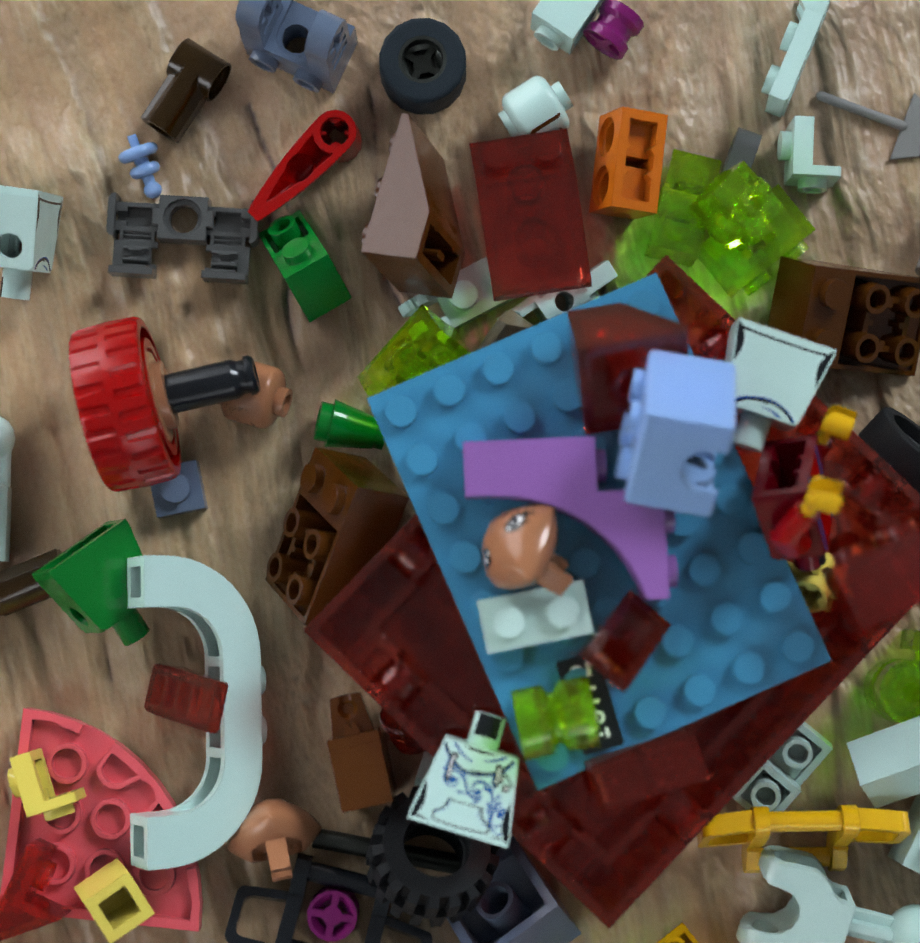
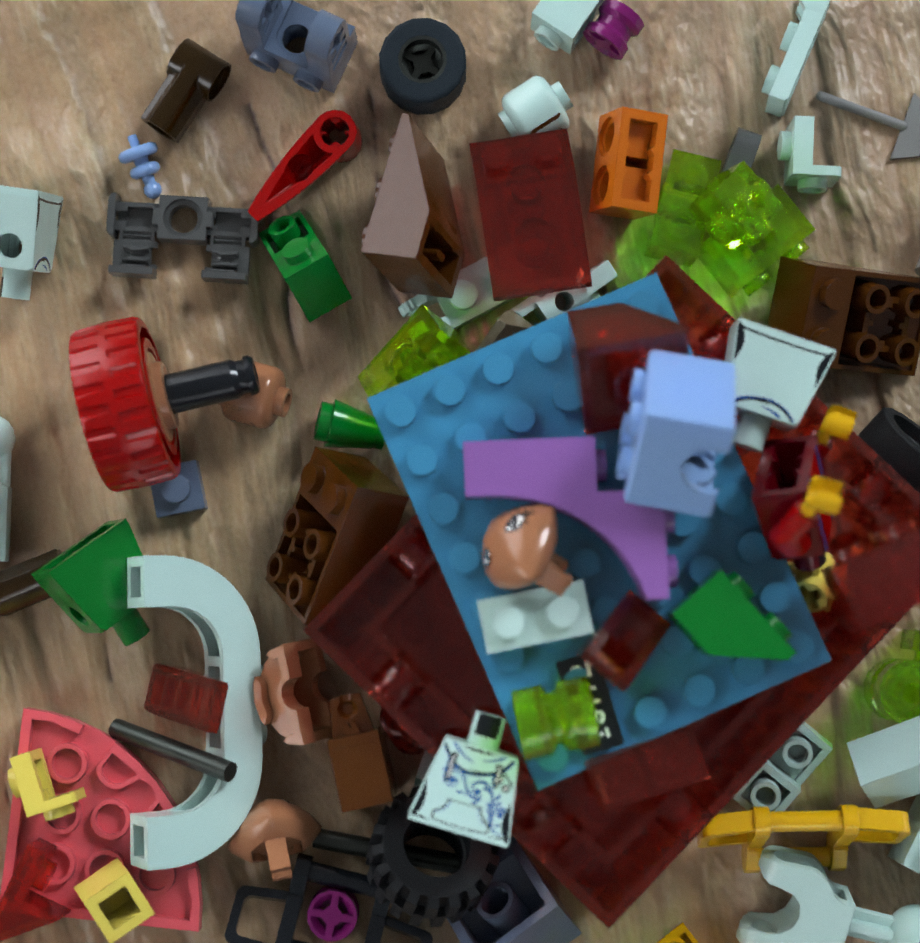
(173, 750): none -> pearl dark grey bar
(289, 693): none -> nougat cylinder
(725, 622): none -> green slope

